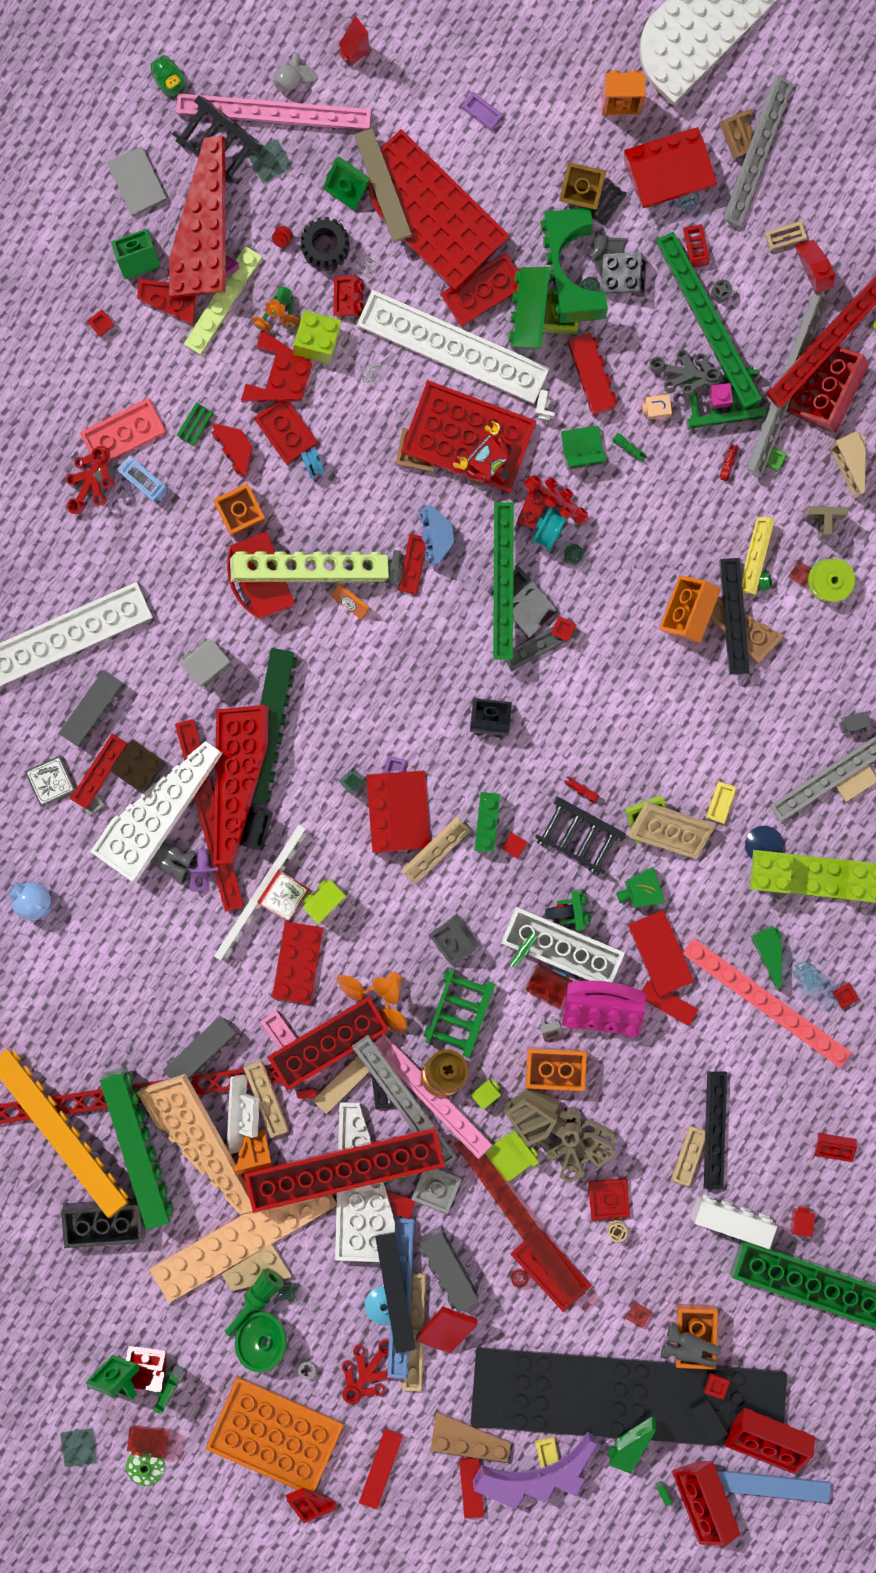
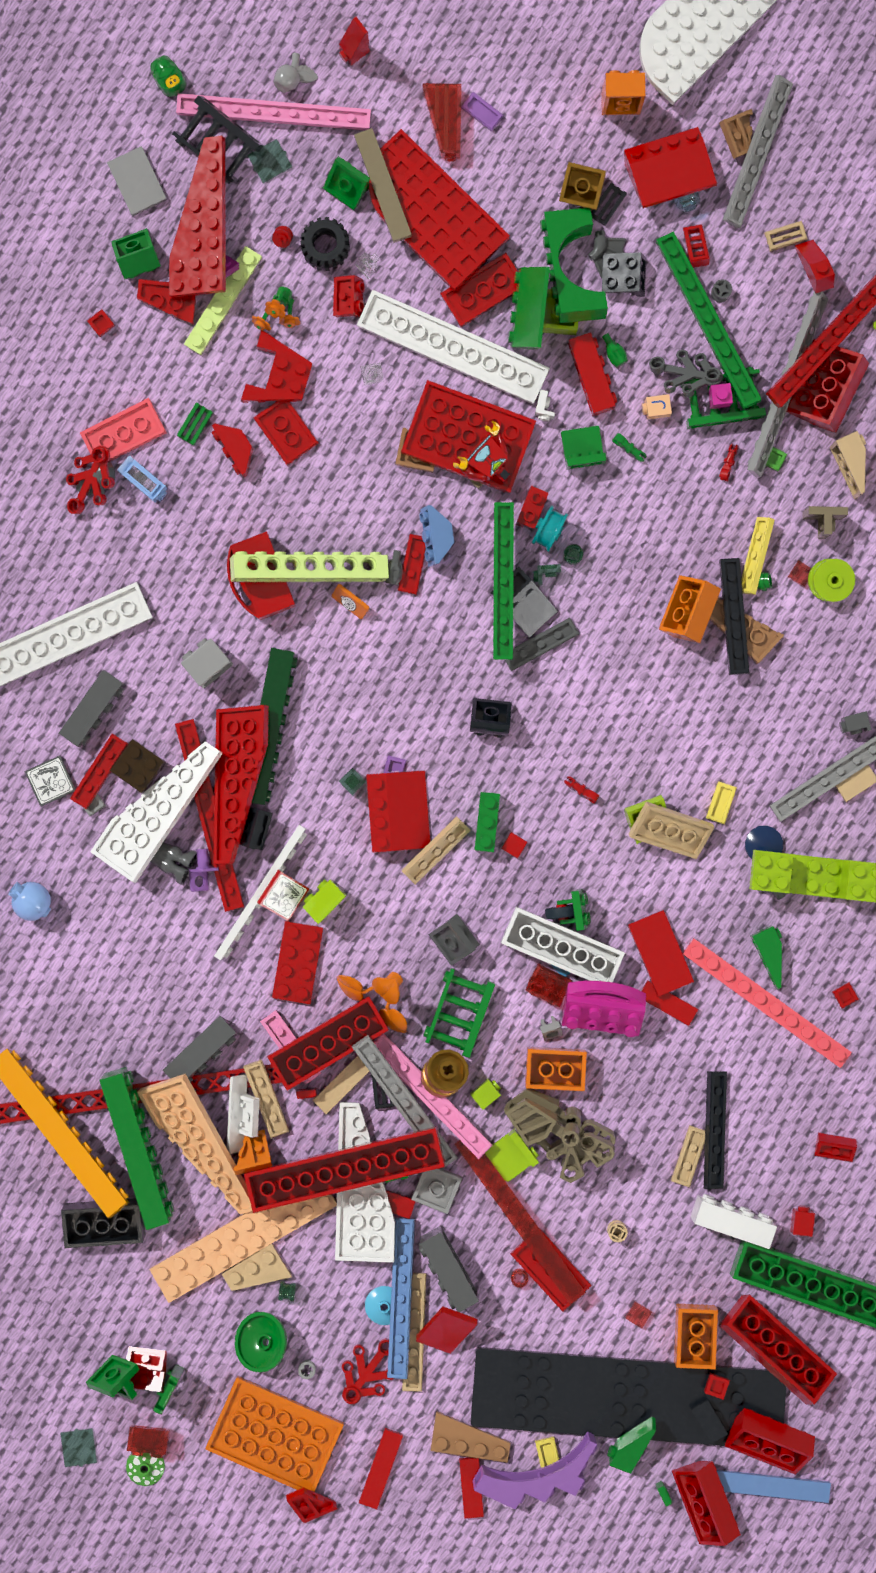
(239, 510): orange brick -> none
(257, 1296): green piece -> none
(313, 463): dark azure wheel -> none
(317, 337): lime brick -> none
(395, 1292): black tile -> none
(444, 111): none -> clear red slope
(523, 950): green bar -> none
(549, 570): none -> clear green bracket
(558, 499): red plant -> none
(563, 629): red plate -> none
(591, 284): clear green wheel -> none
(595, 826): black fence -> none
(609, 1198): red tile -> none
(615, 351): none -> green piece
(642, 889): green torso -> none
(690, 1349): dark grey piece -> none
(778, 1349): none -> red brick
(807, 977): clear light blue brick -> none

